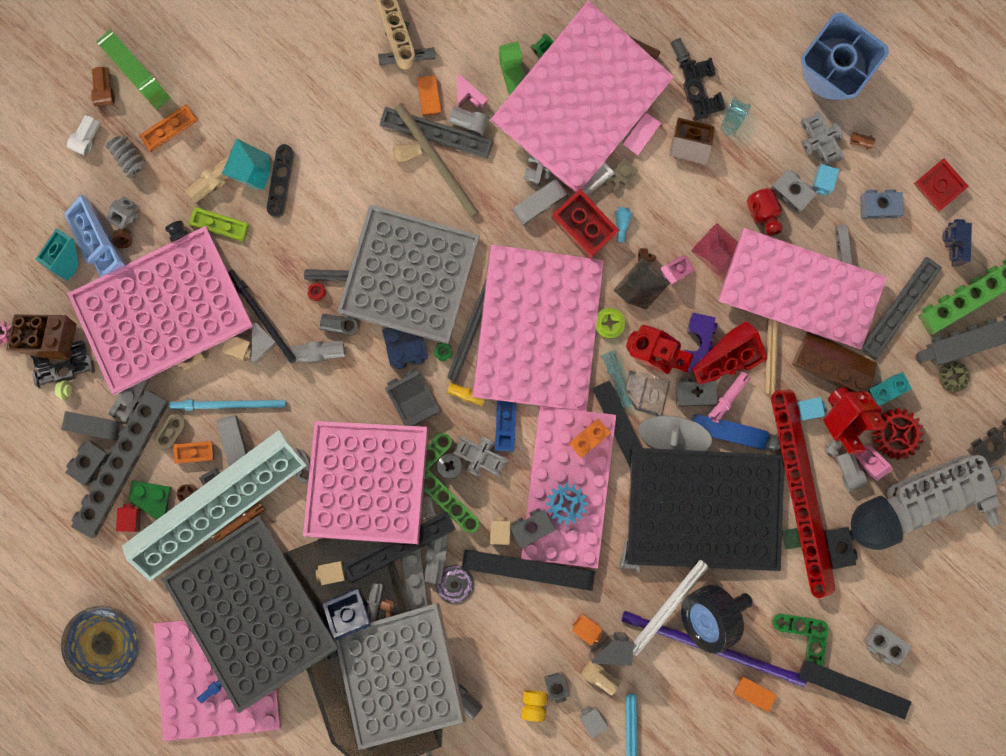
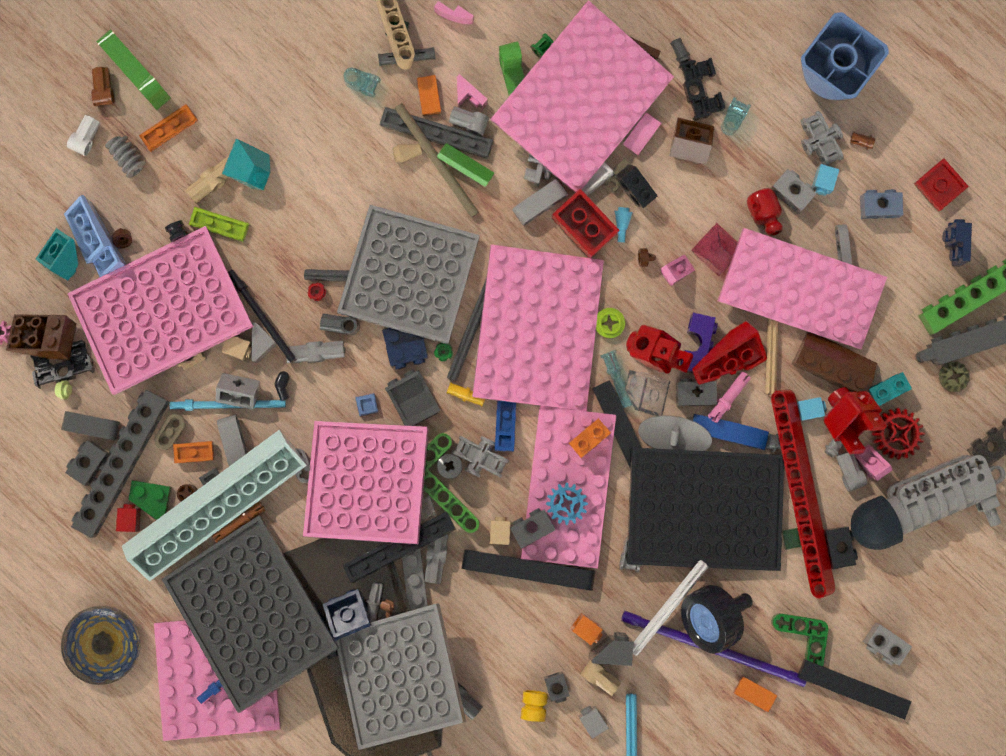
(123, 212): light grey brick -> none
(129, 399): light grey plate -> none
(237, 391): none -> light grey brick
(281, 383): none -> black arm
(282, 181): black beam -> none
(331, 573): tan brick -> none
(363, 81): none -> clear light blue piece
(366, 404): none -> medium blue tile
(458, 15): none -> bright pink slope
(464, 588): dish -> none
(465, 165): none -> bright green tile
(636, 186): none -> black brick
(641, 285): clear smoke slope -> none
(901, 307): dark grey tile -> none

